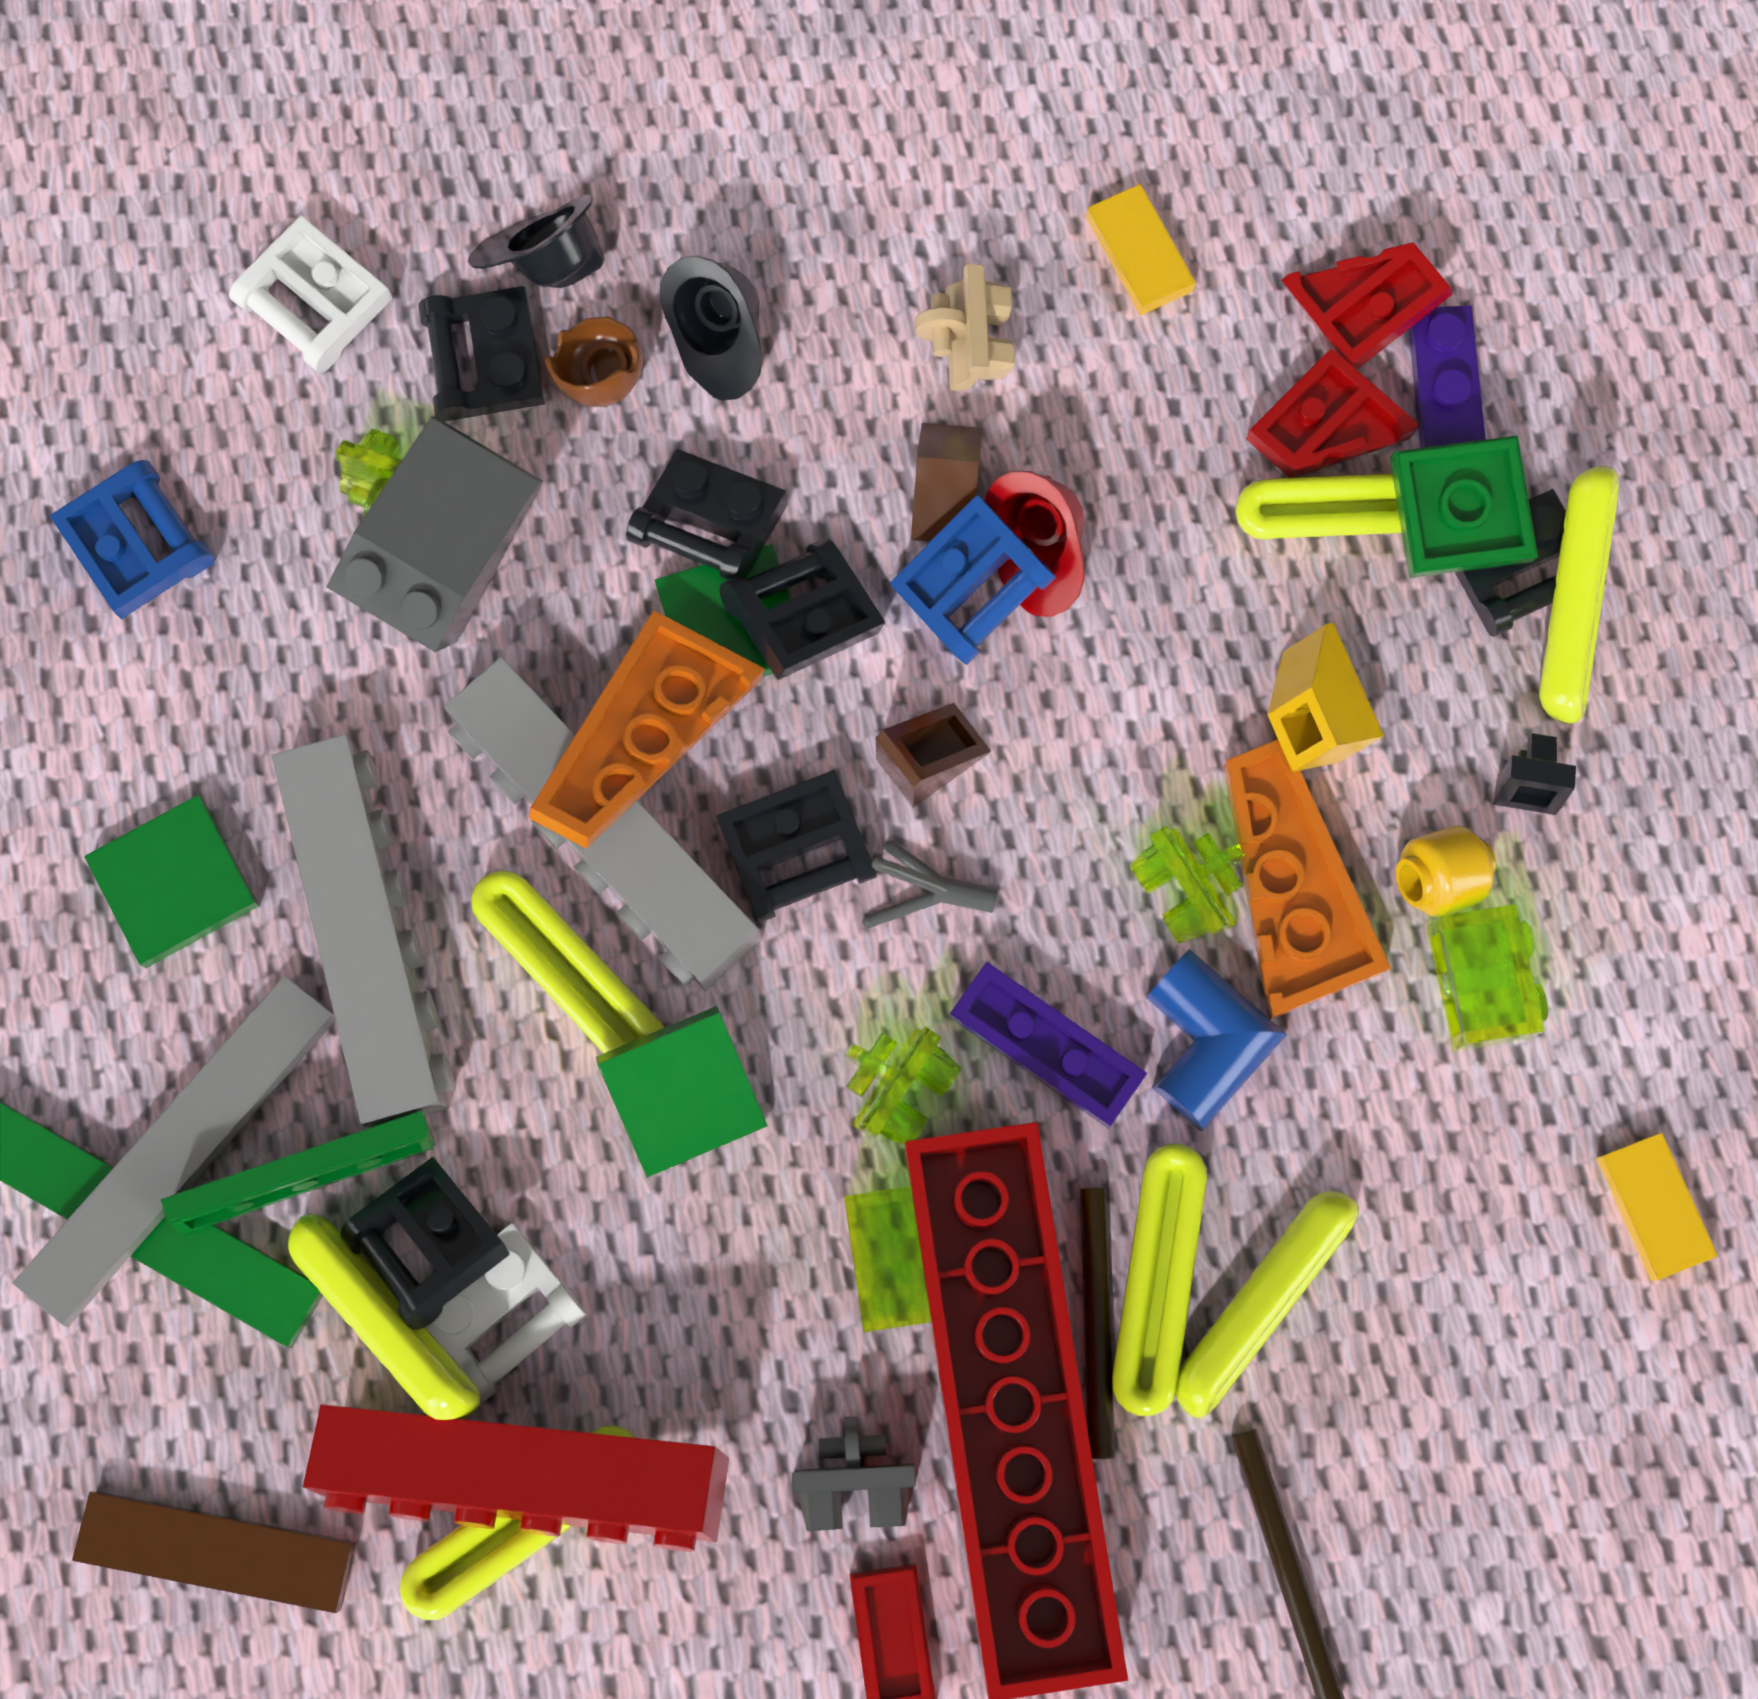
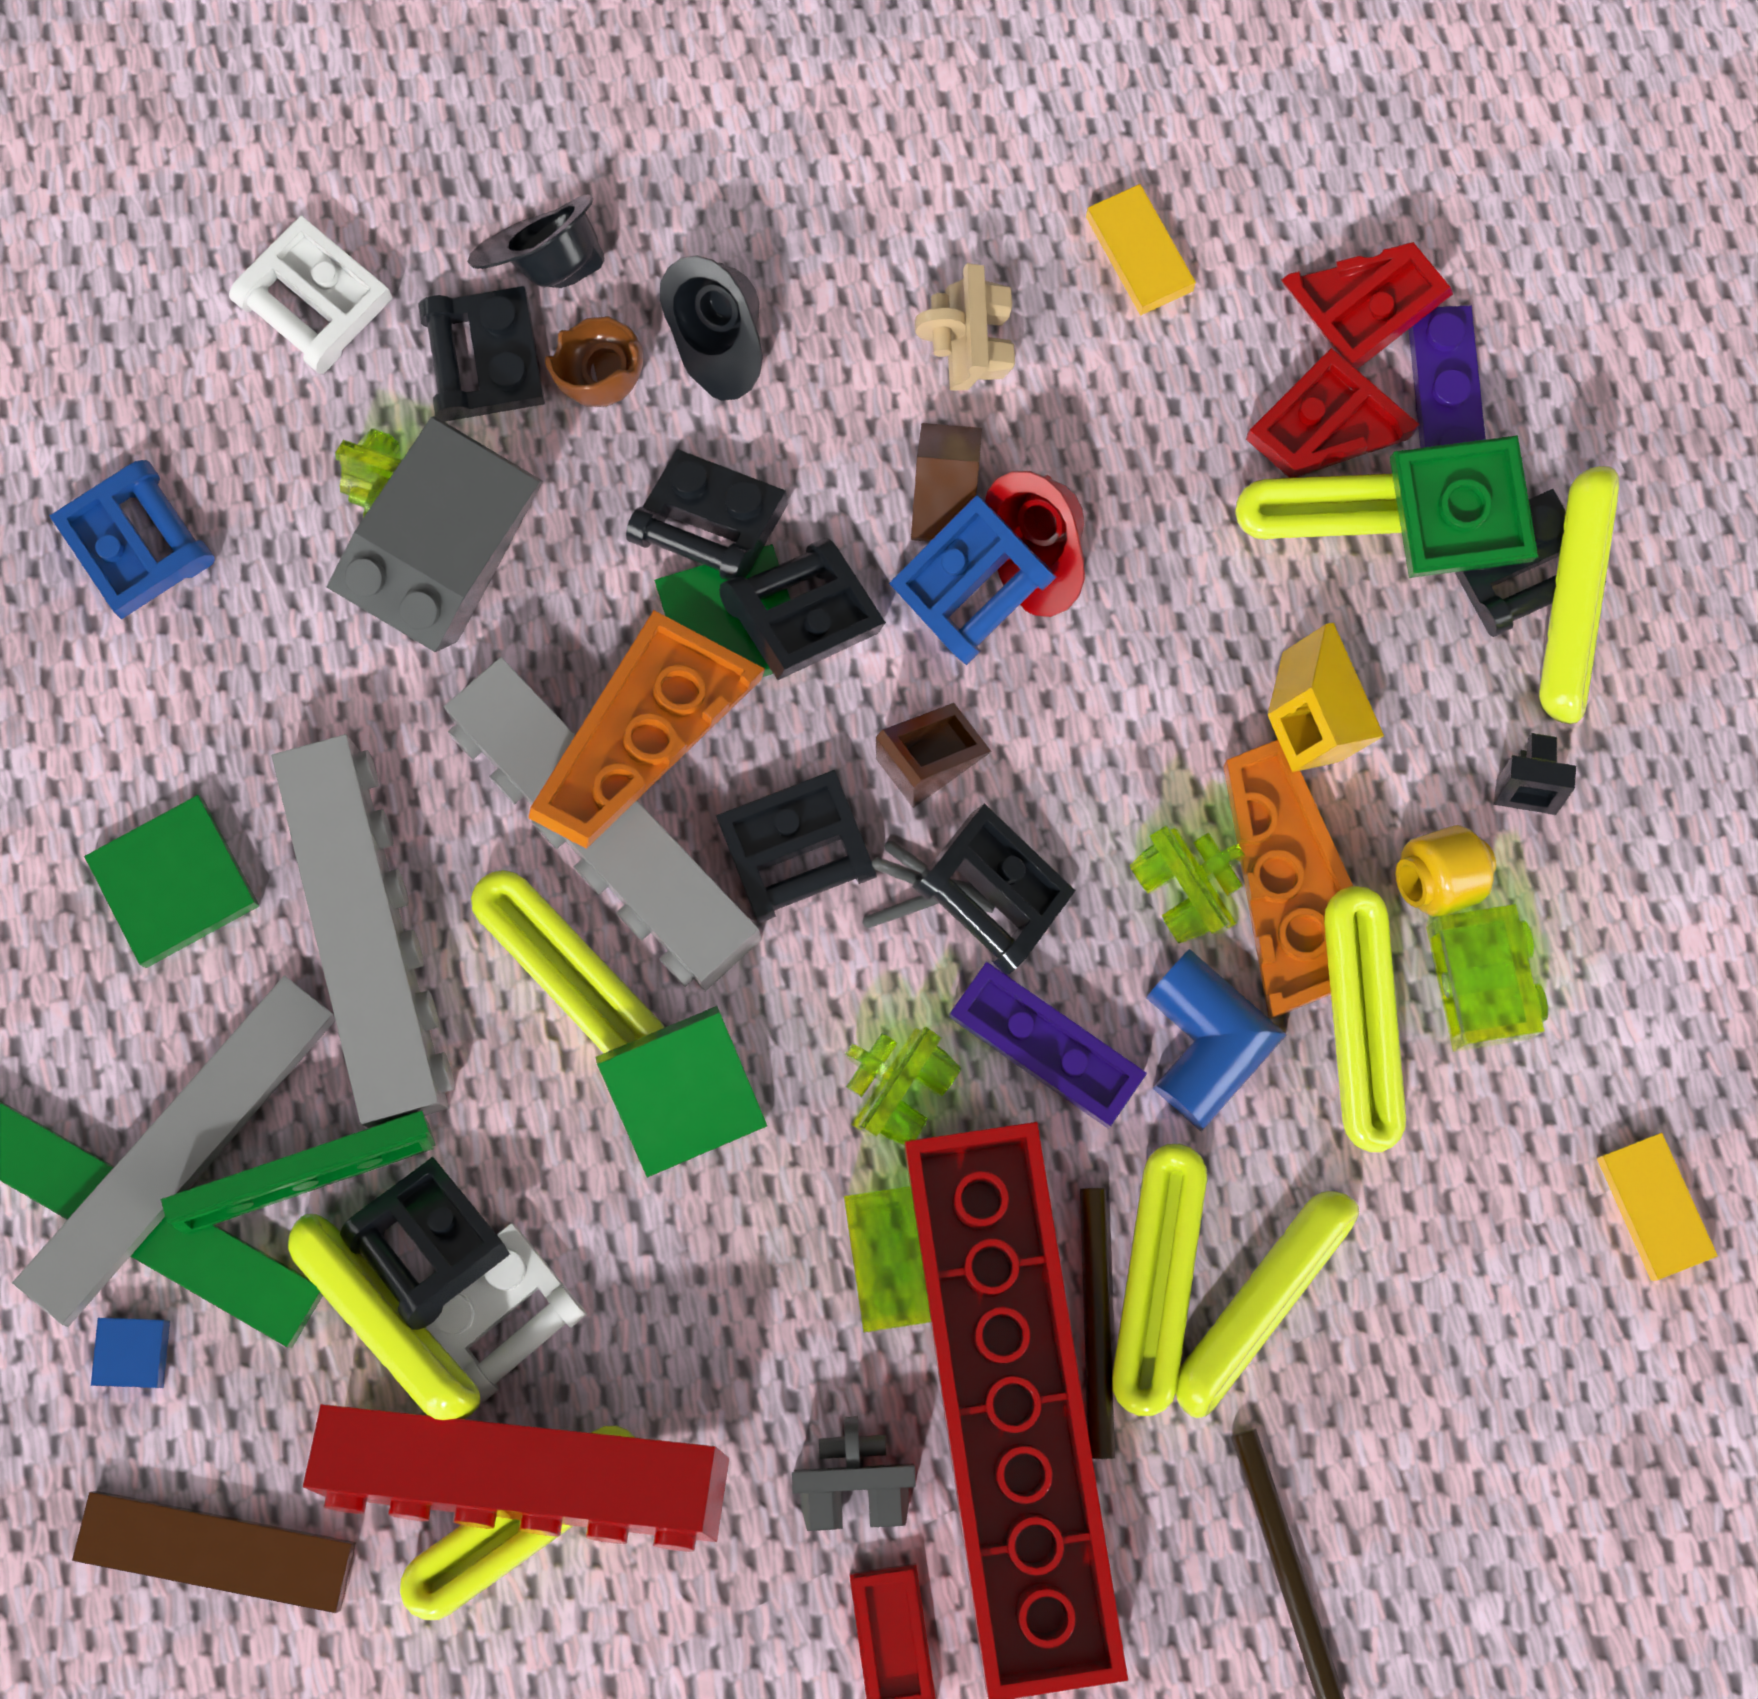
(130, 1353): none -> blue tile
(1007, 875): none -> black plate
(1365, 1018): none -> neon yellow piece

